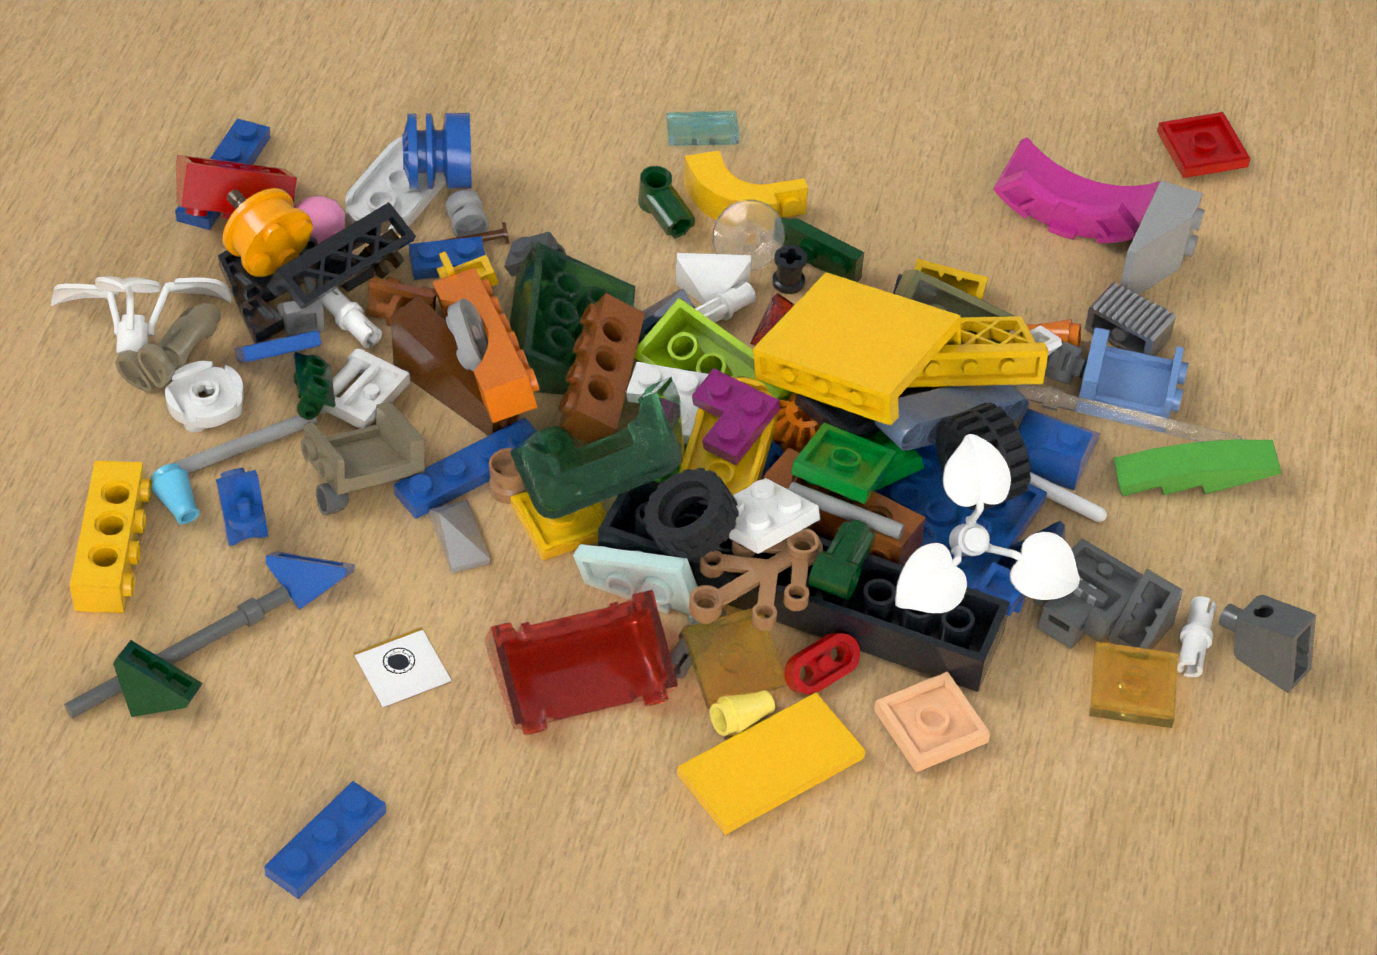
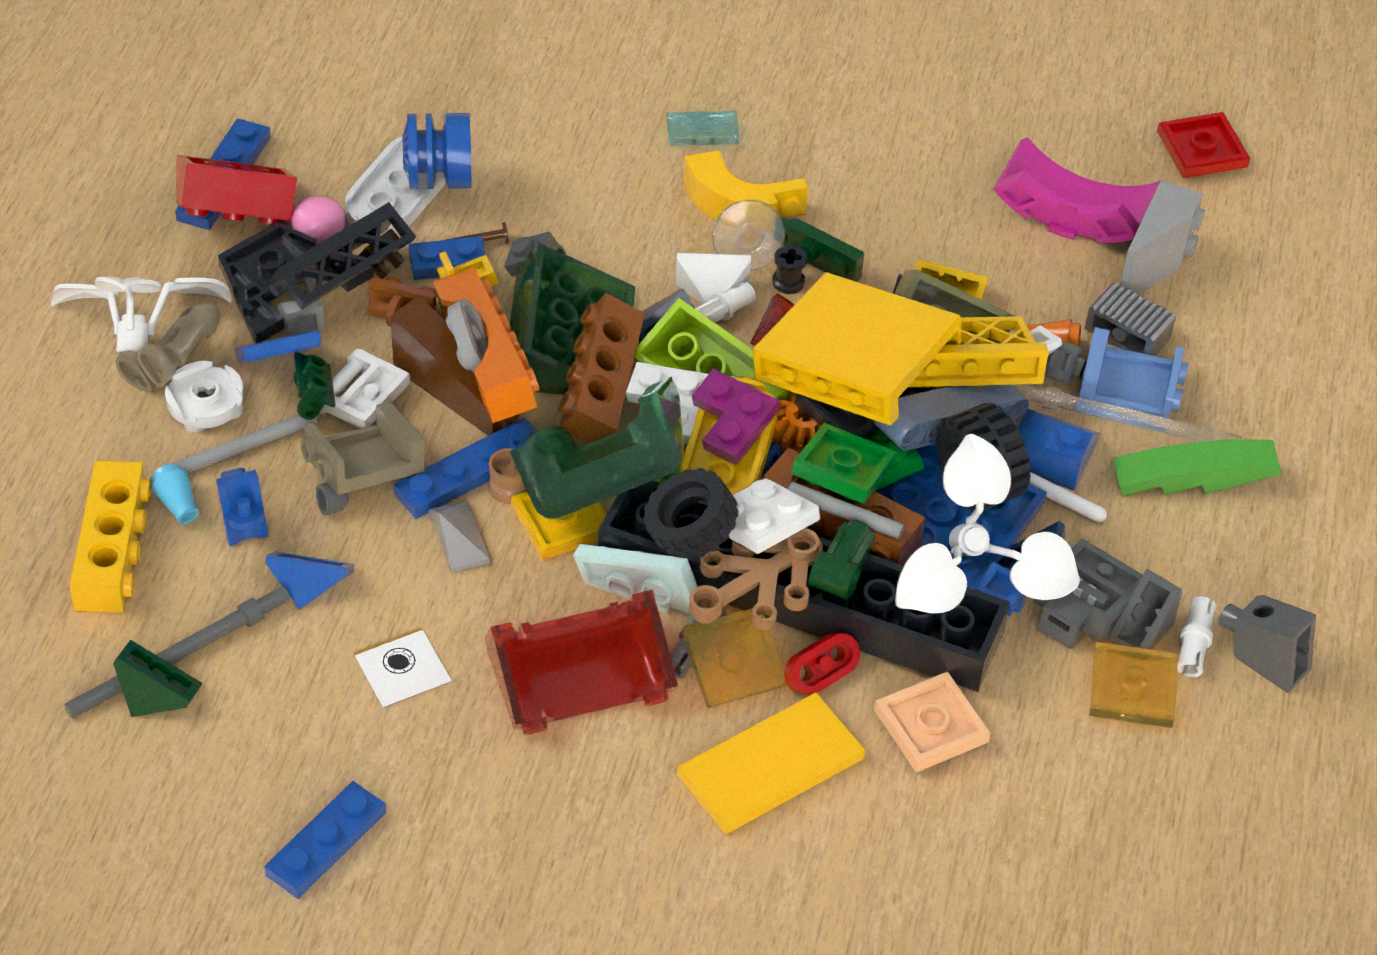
(266, 230): light orange wheel -> none
(350, 317): white pin -> none
(466, 213): light grey wheel -> none
(663, 201): dark green piece -> none
(738, 712): light yellow cone -> none

